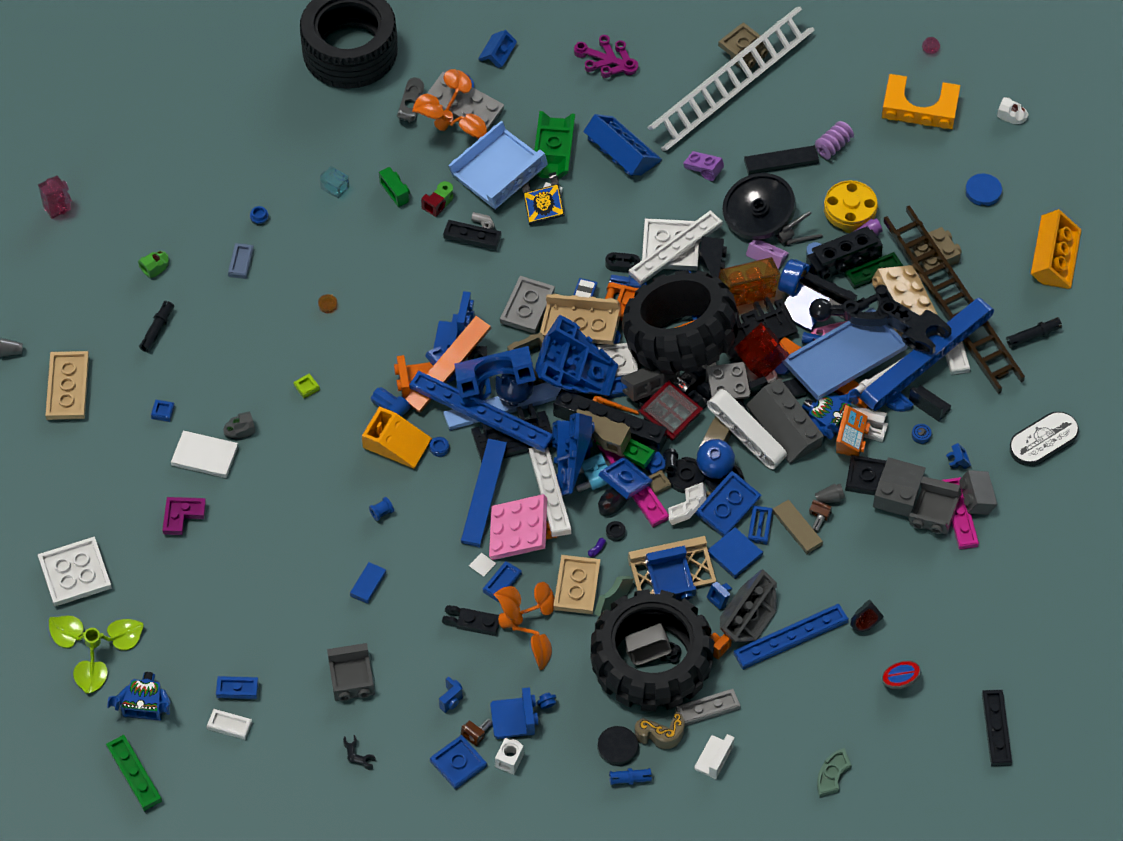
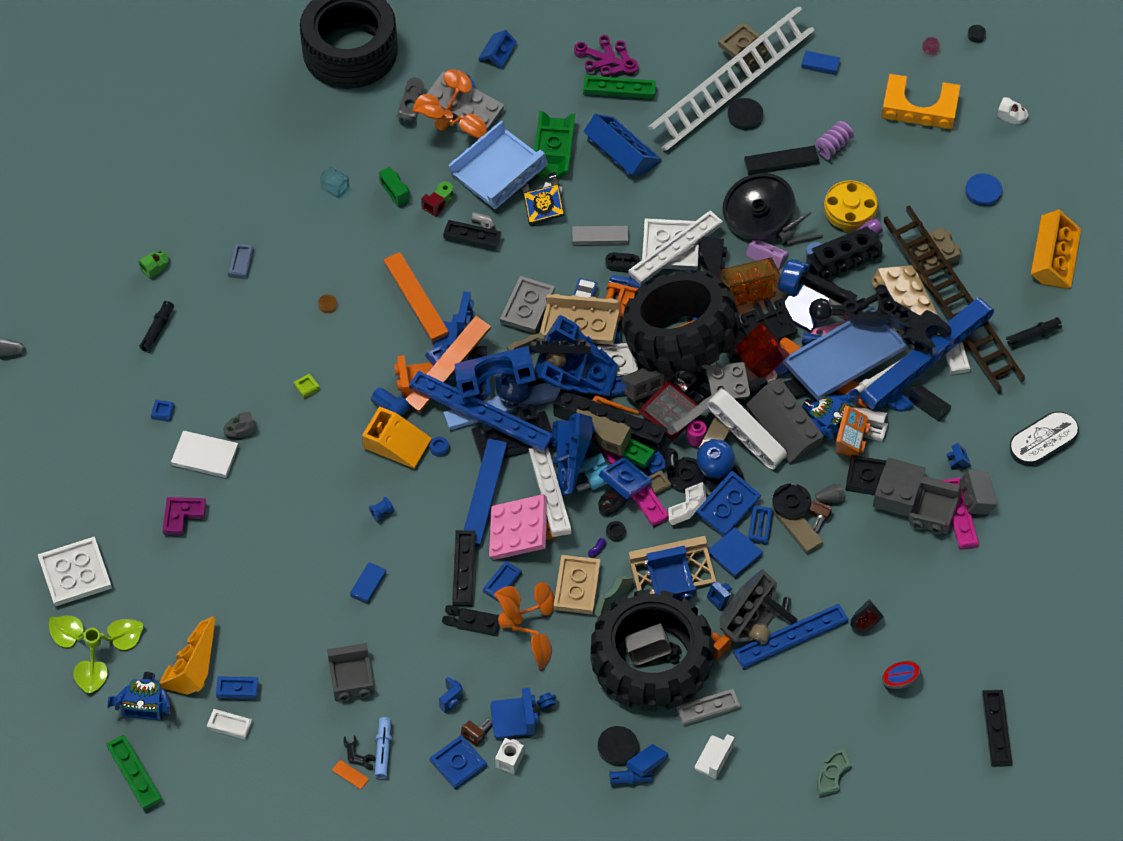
(55, 196): clear pink brick -> none
(67, 385): tan plate -> none
(193, 661): none -> light orange wedge
(259, 215): blue plate -> none
(350, 774): none -> orange sticker
(384, 726): none -> light blue pin
(416, 297): none -> orange tile
(463, 568): none -> black tile
(482, 564): white sticker -> none
(556, 359): none -> dark tan piece
(561, 346): none -> black plate
(599, 235): none -> light grey tile
(619, 87): none -> green plate
(647, 760): none -> blue tile
(660, 735): dark tan animal -> none
(687, 418): none -> light grey tile
(695, 432): none -> dark pink brick
(708, 165): medium lavender plate -> none
(745, 113): none -> black tile
(760, 633): none -> dark tan piece
(782, 610): none -> black piece
(791, 501): none -> black tile
(820, 62): none -> blue tile
(863, 274): dark green tile -> none
(921, 433): blue tile -> none
(976, 33): none -> black tile

